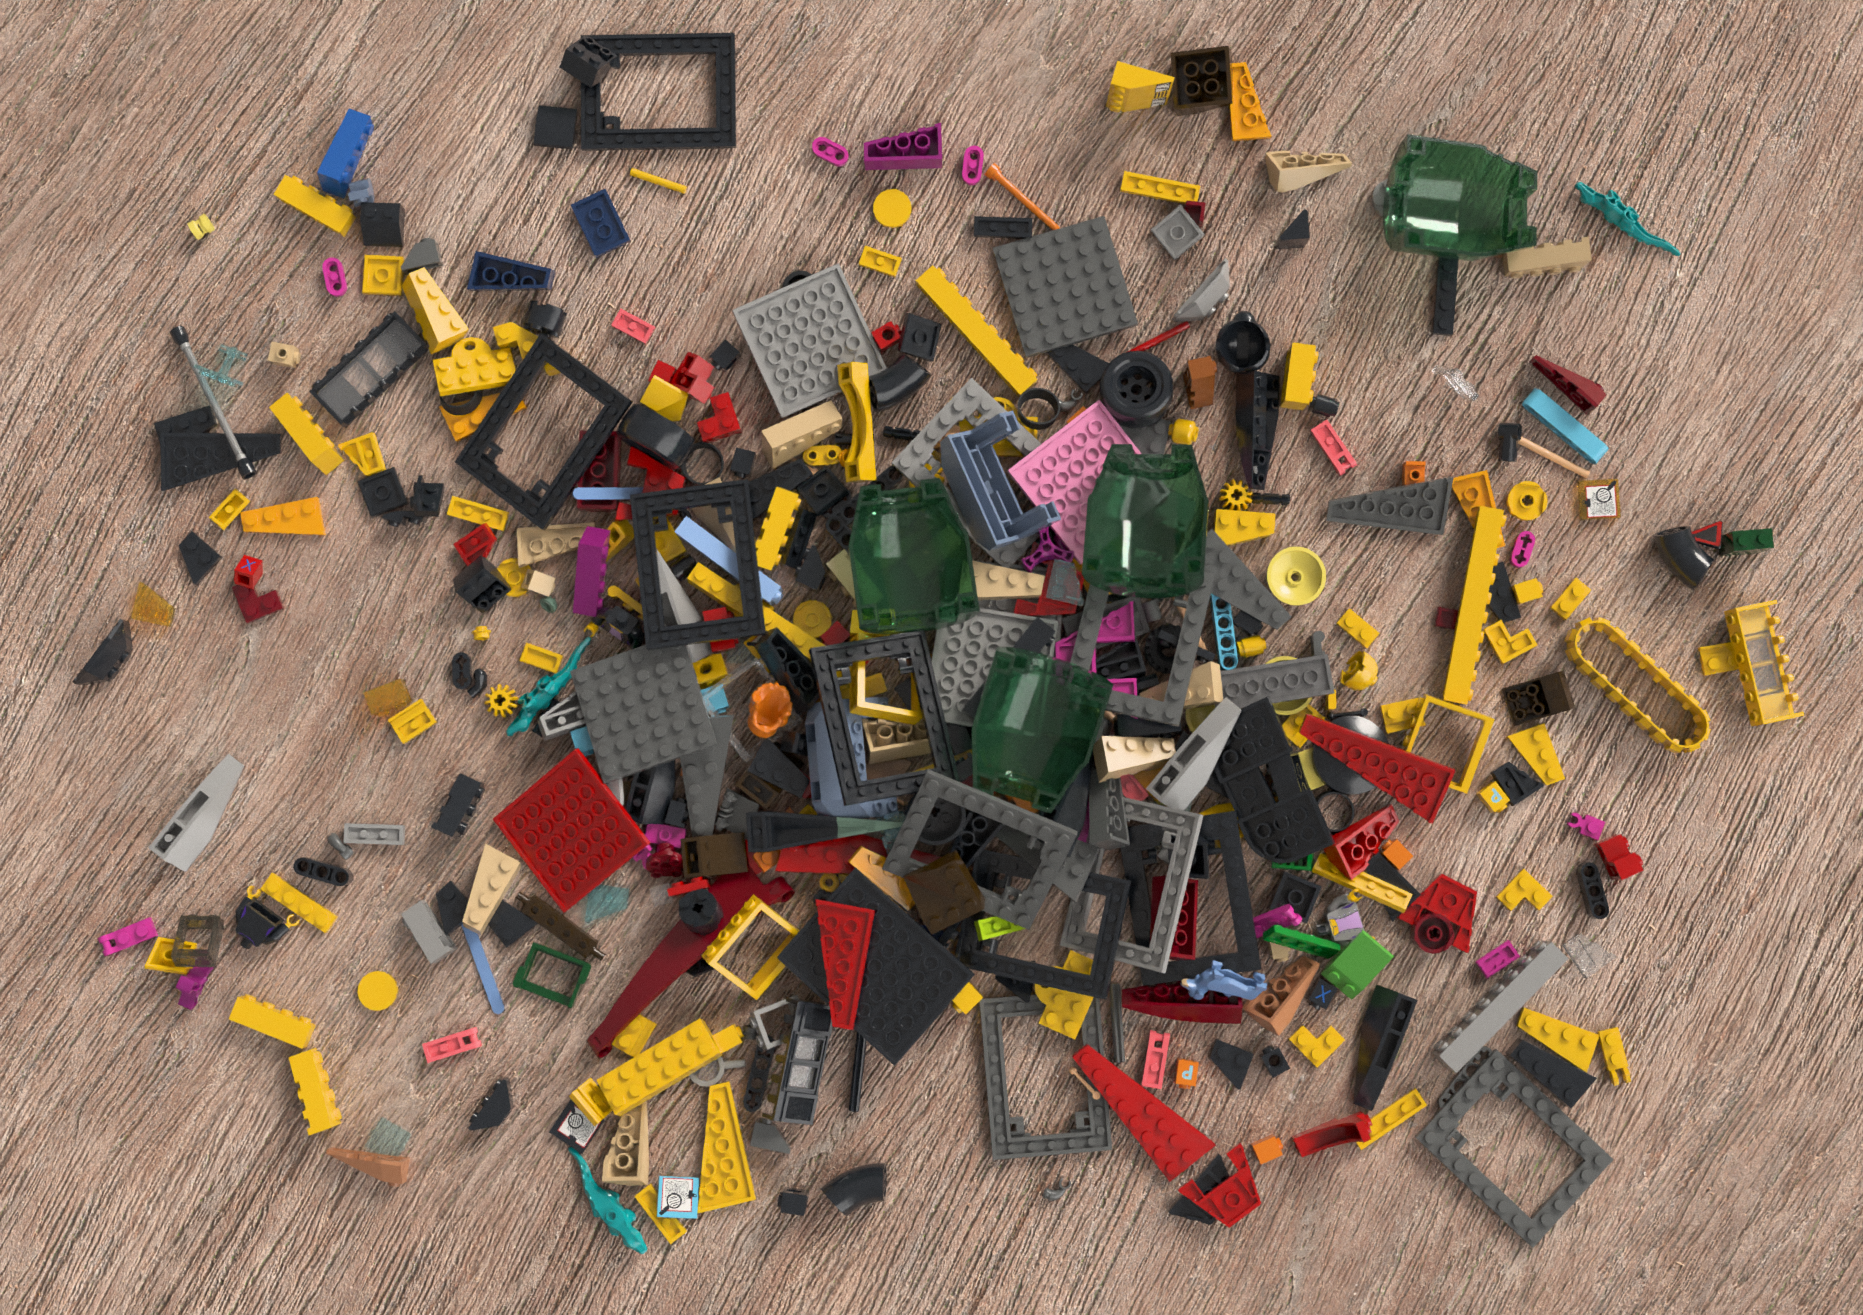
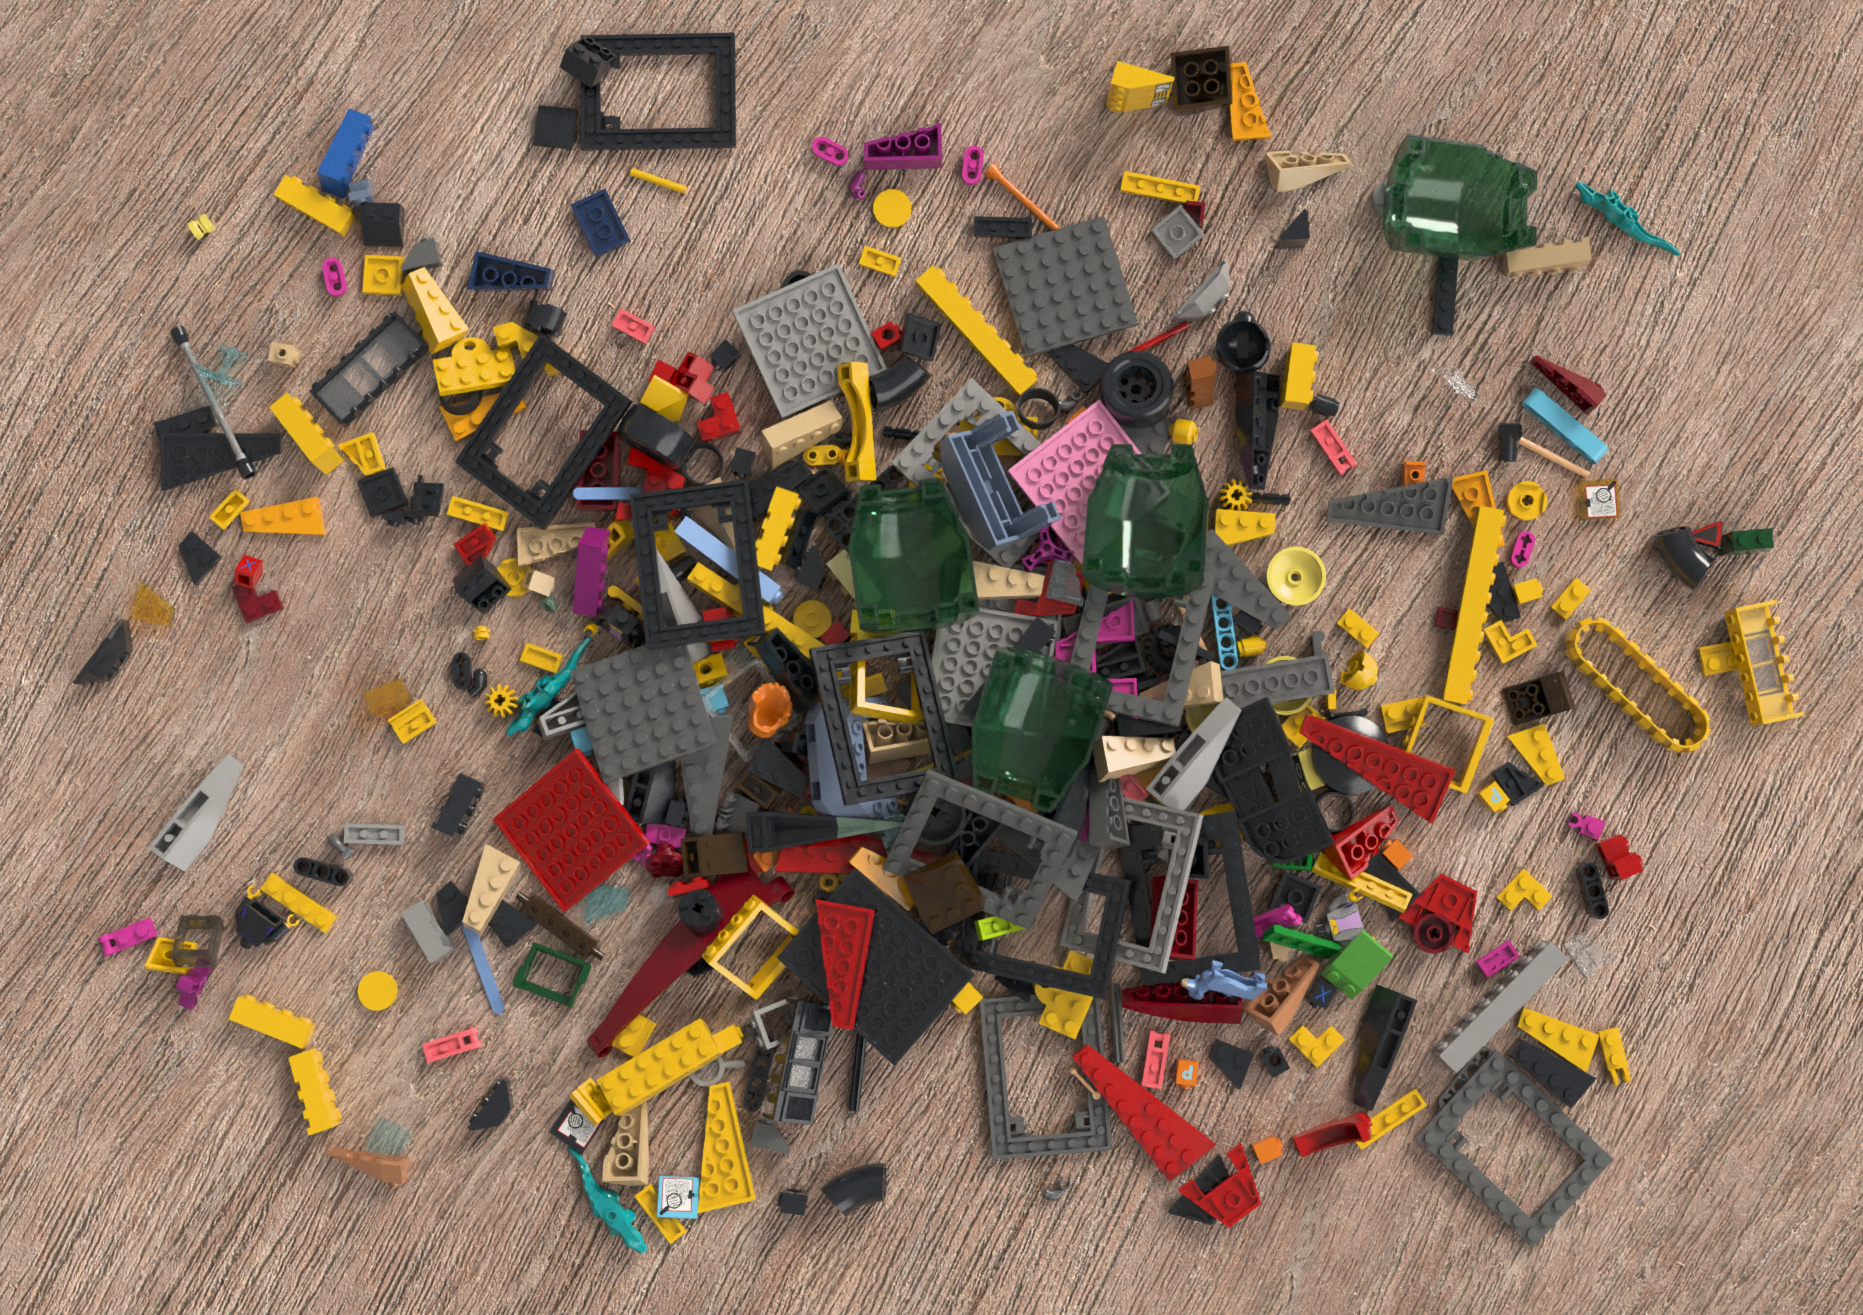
(856, 187): none -> magenta arm

